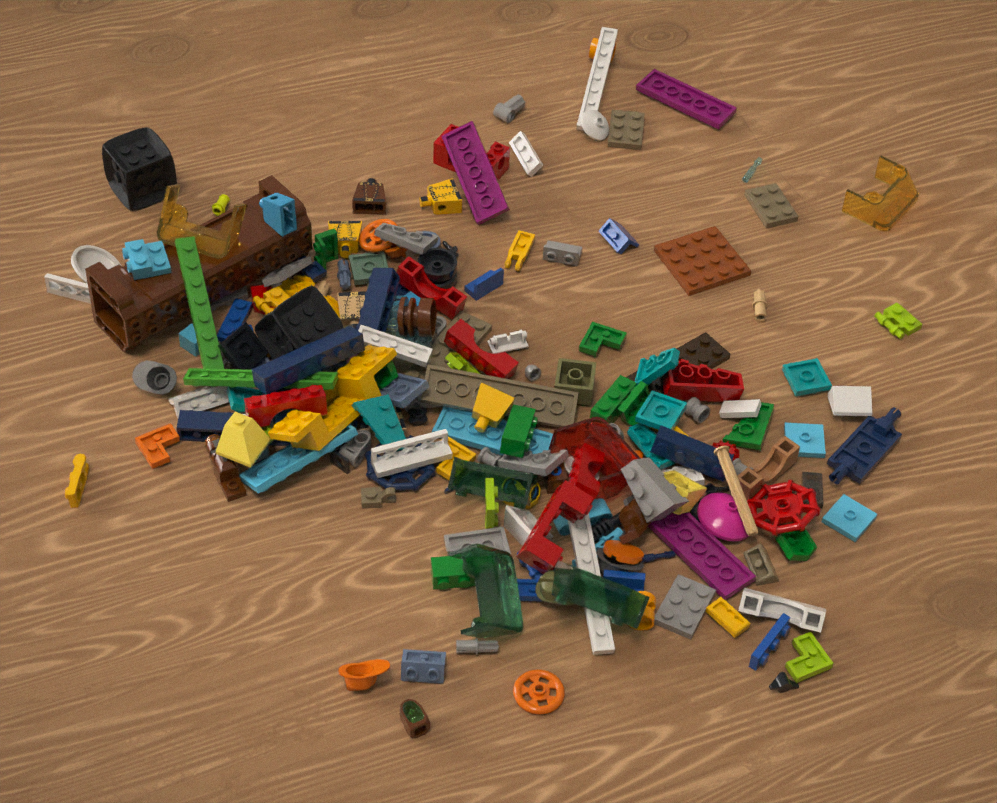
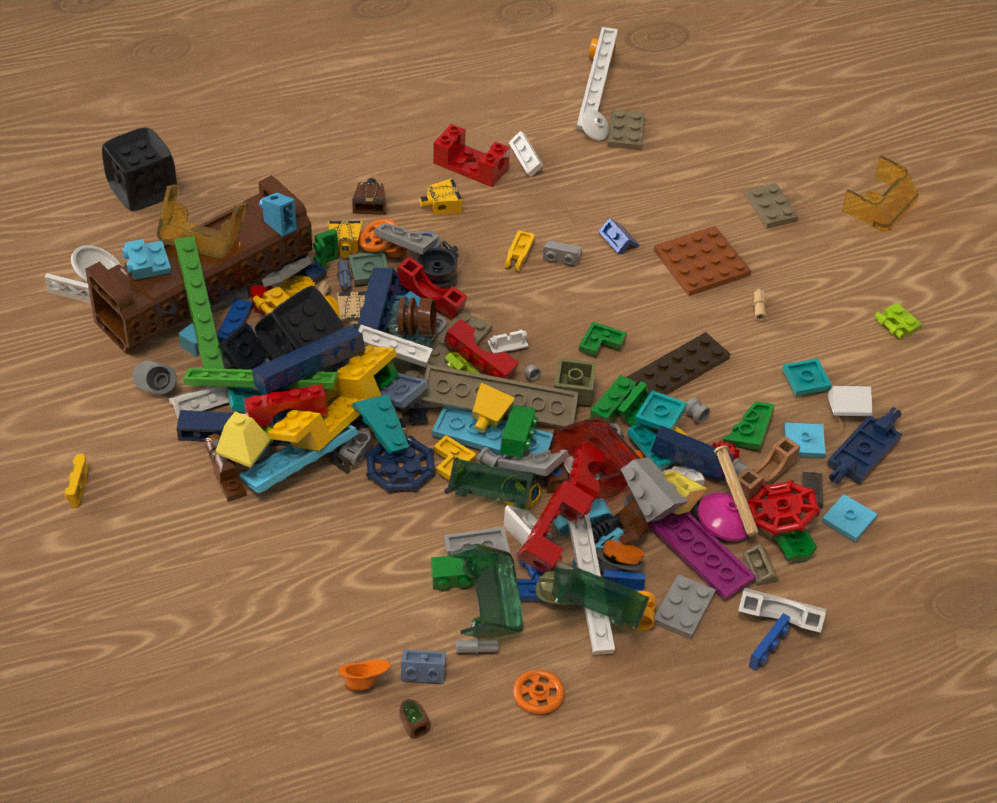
(154, 442): orange plate -> none
(219, 207): neon yellow pin -> none
(374, 497): dark tan plate -> none
(411, 456): white fence -> none
(475, 173): magenta plate -> none
(485, 284): blue panel -> none
(492, 507): lime plate -> none
(508, 110): light grey piece -> none
(651, 557): dark blue piece -> none
(656, 366): teal wing -> none
(686, 98): magenta plate -> none
(702, 382): red wedge -> none
(712, 489): black hand -> none
(728, 617): yellow plate -> none
(740, 408): white tile -> none
(751, 170): clear light blue piece -> none
(782, 683): black piece -> none
(811, 660): lime plate -> none

